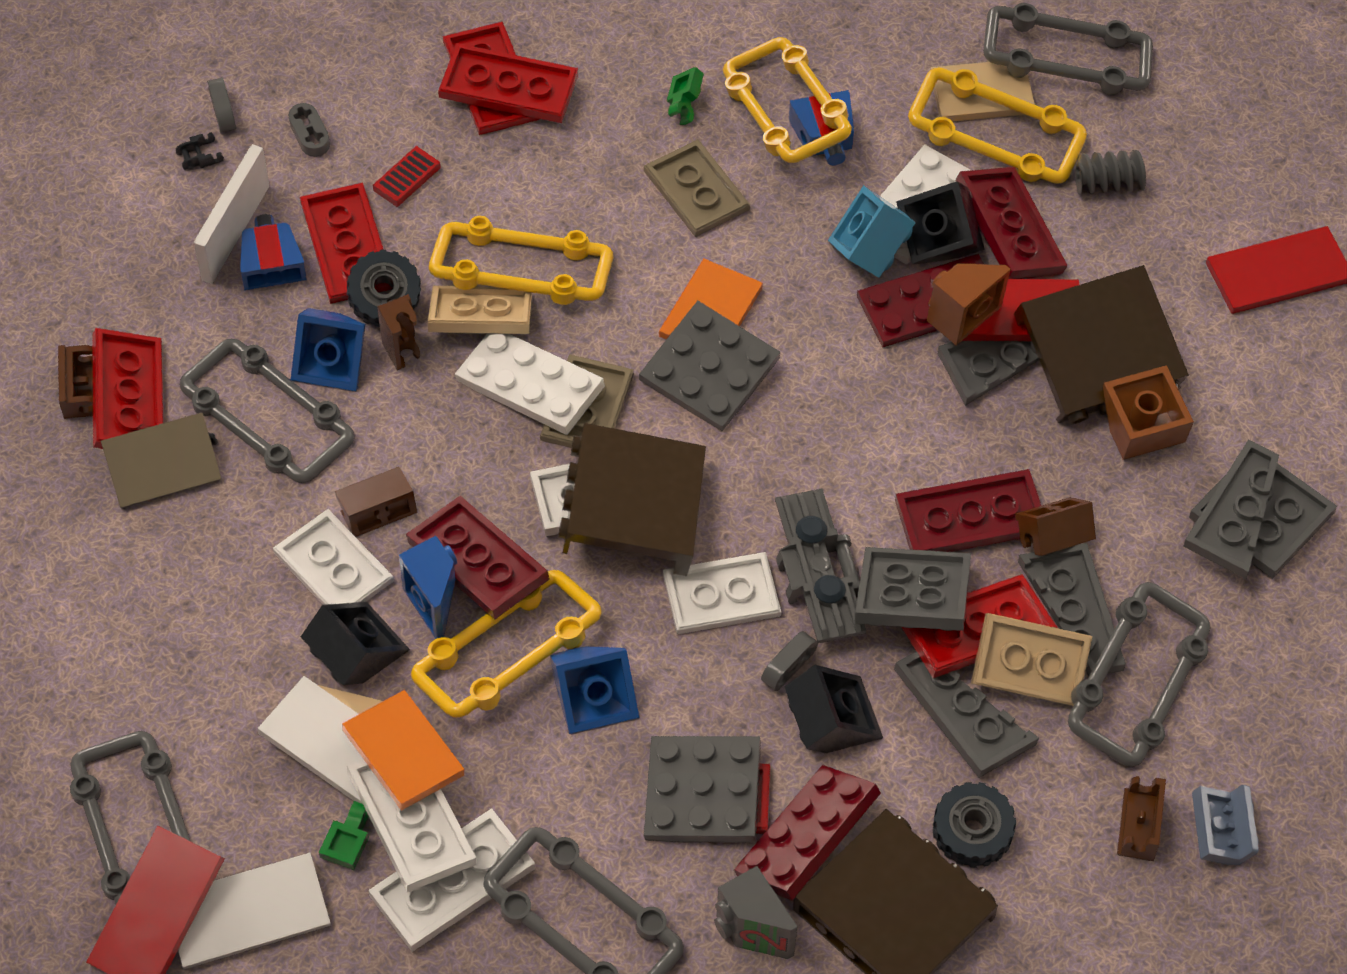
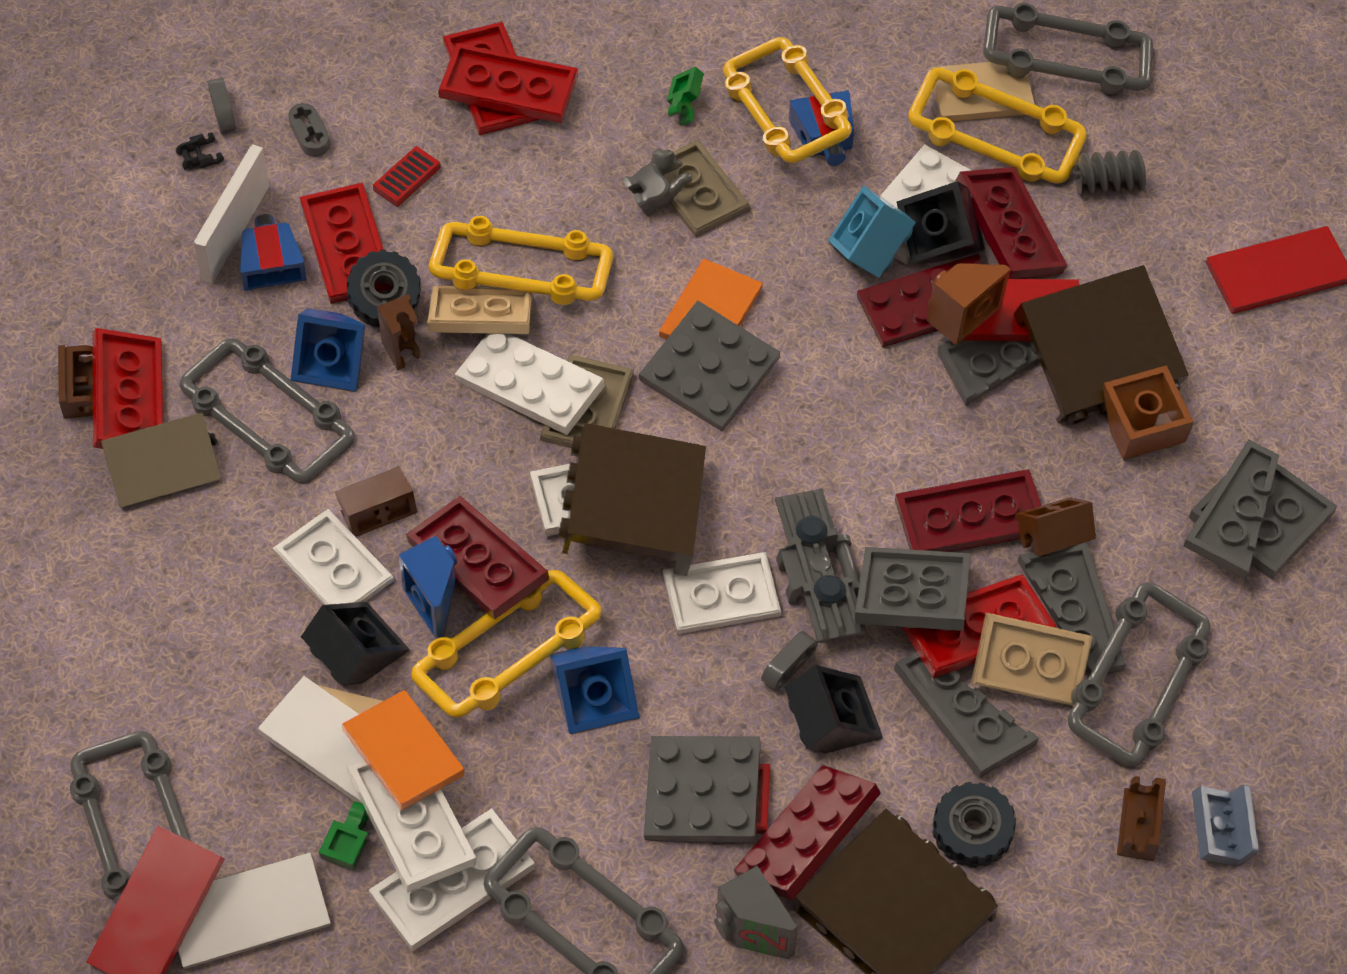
(651, 187): none -> dark grey animal

